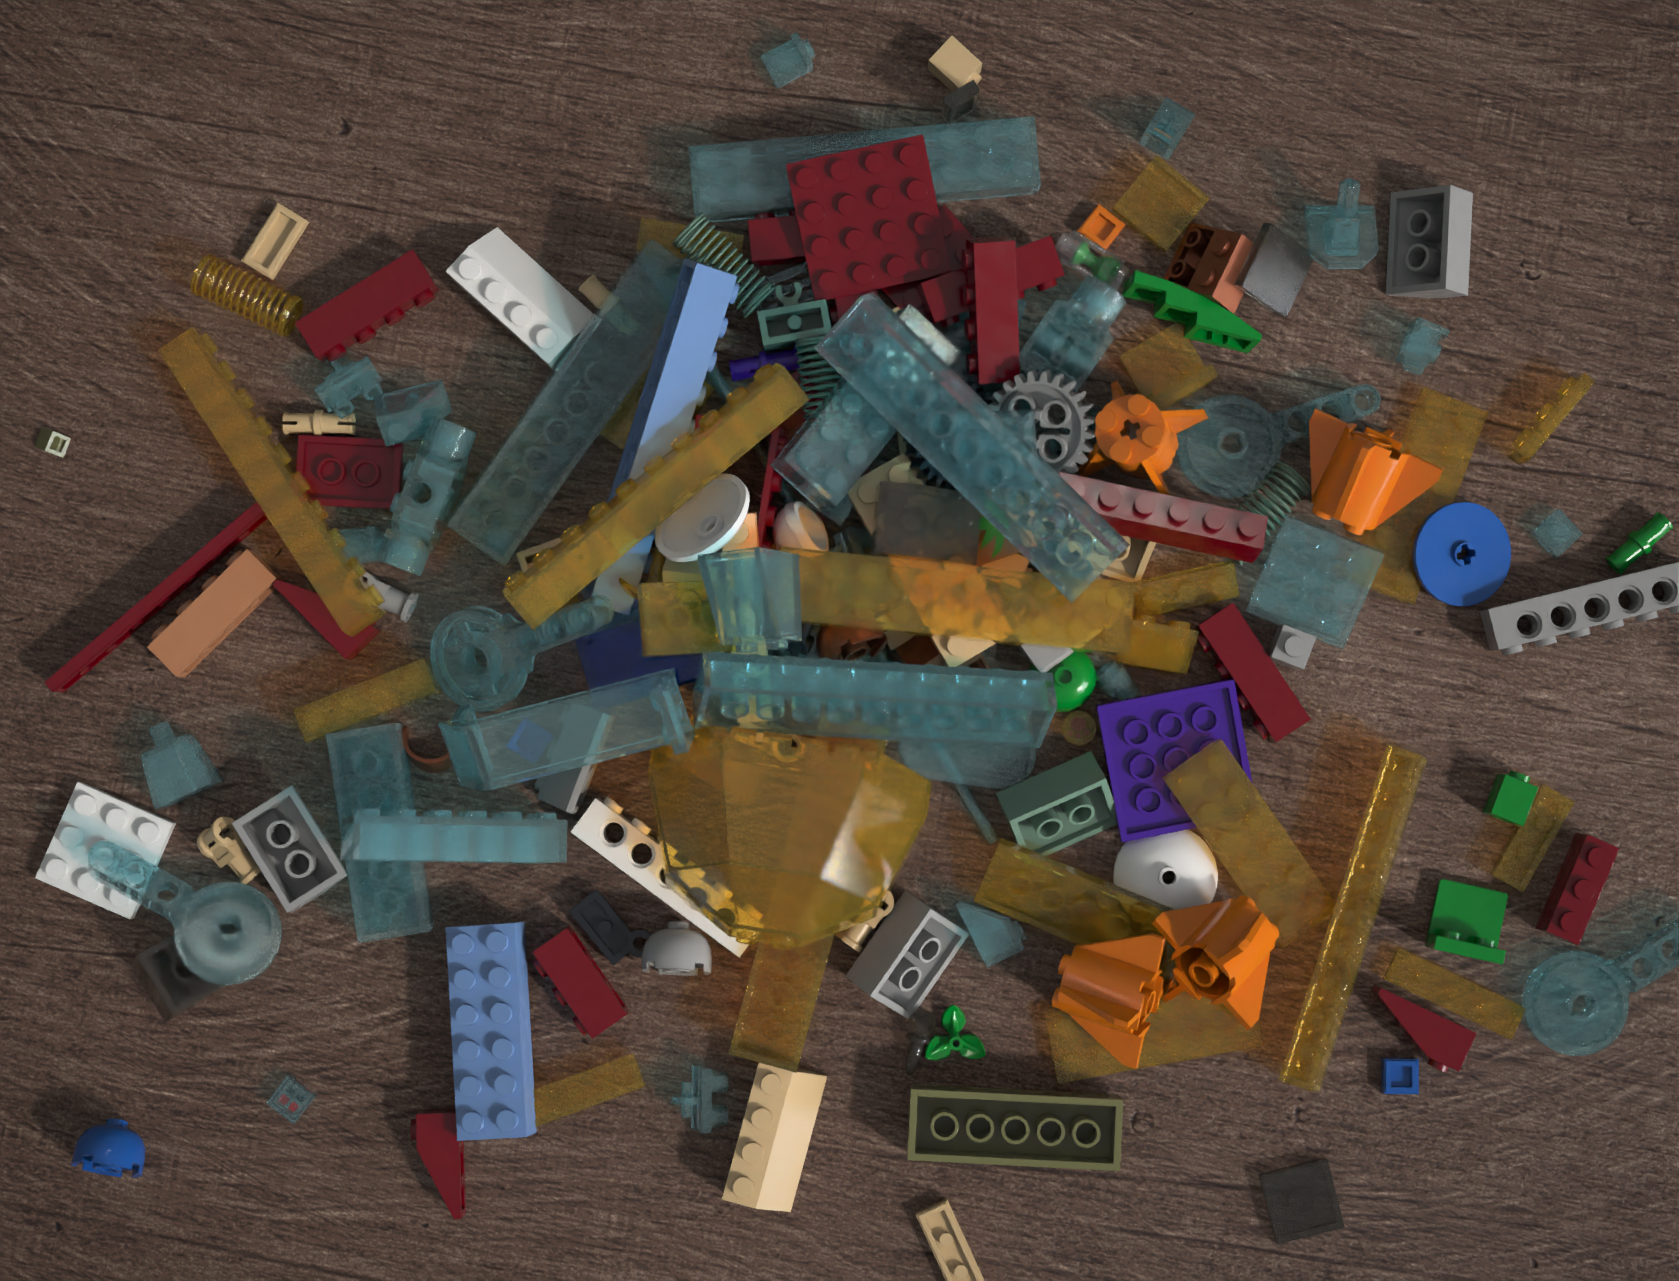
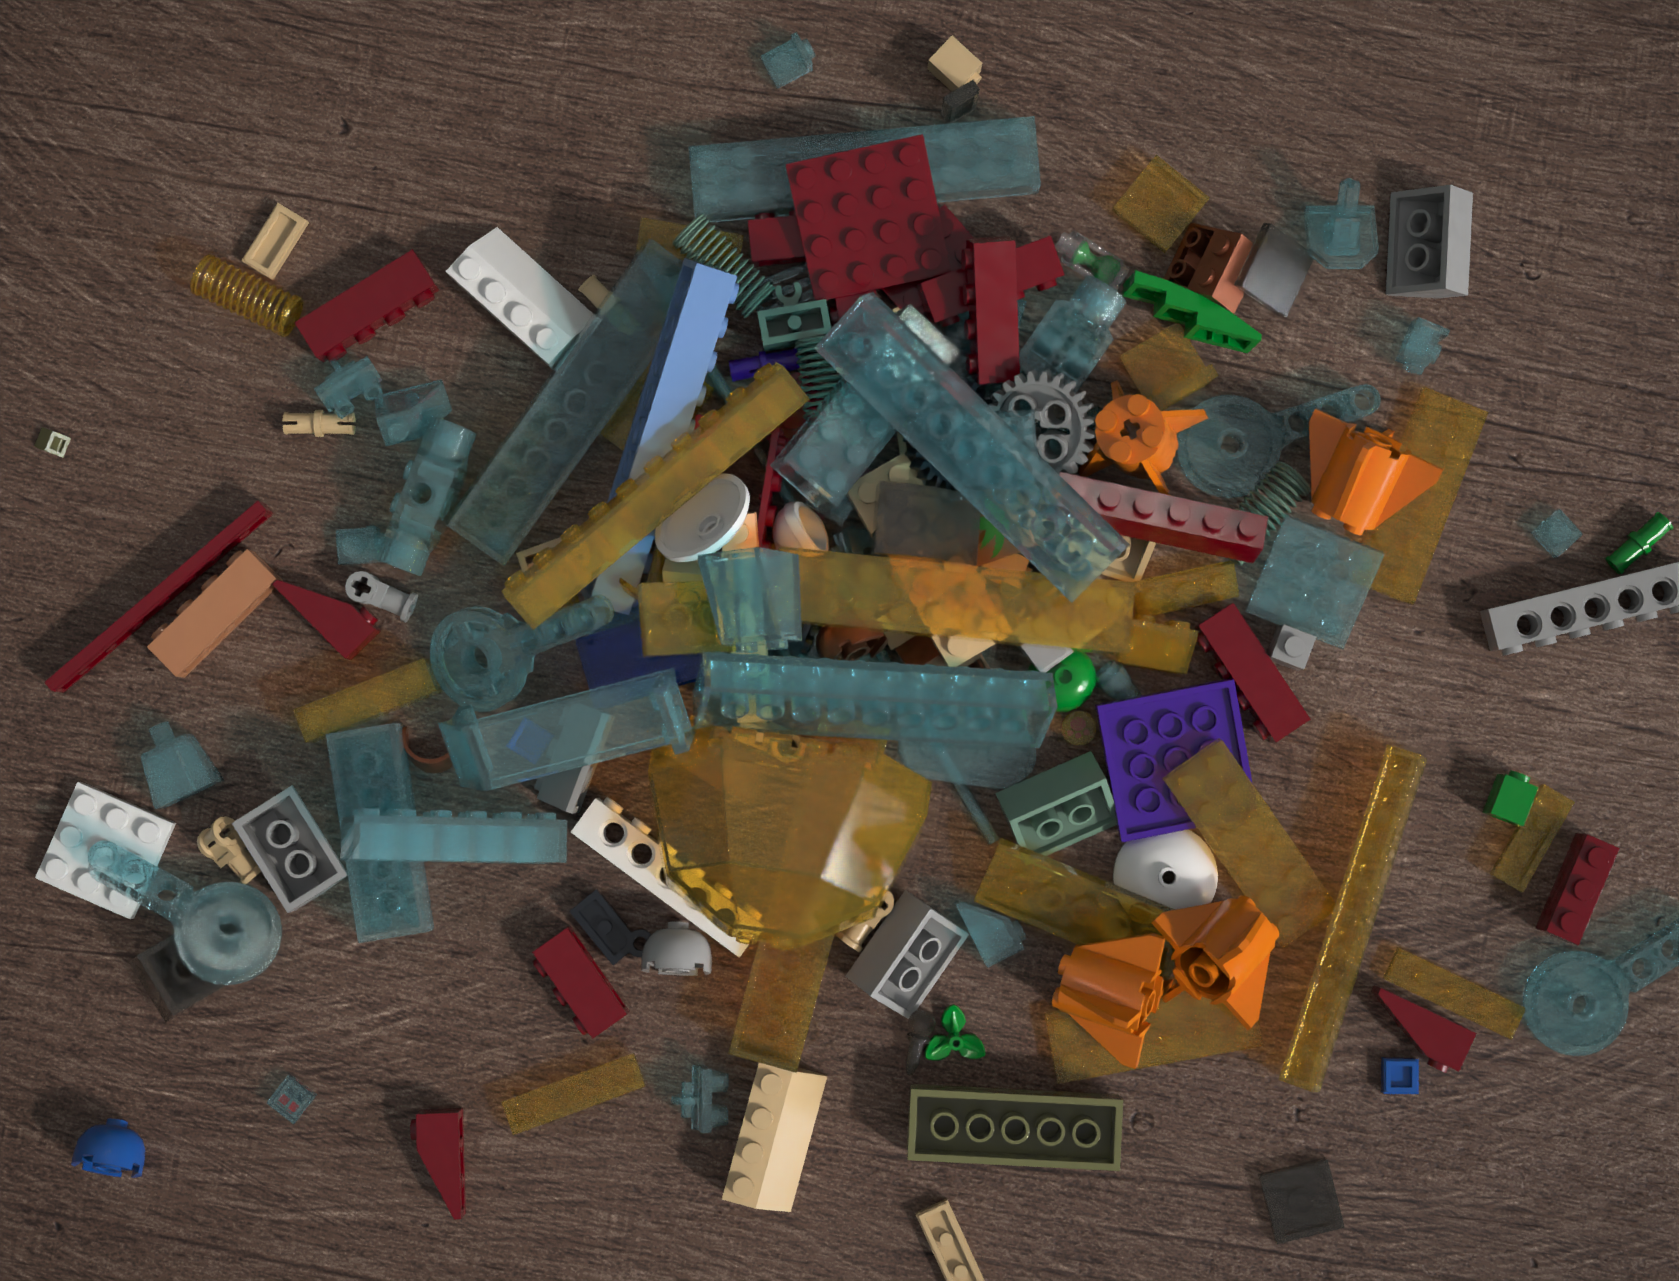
(273, 482): clear yellow brick -> none
(350, 470): dark red plate -> none
(491, 1031): medium blue brick -> none
(1101, 227): orange tile -> none
(1167, 128): clear light blue slope -> none
(1446, 534): blue piece -> none
(1467, 921): green bracket -> none
(1550, 417): clear yellow plate -> none

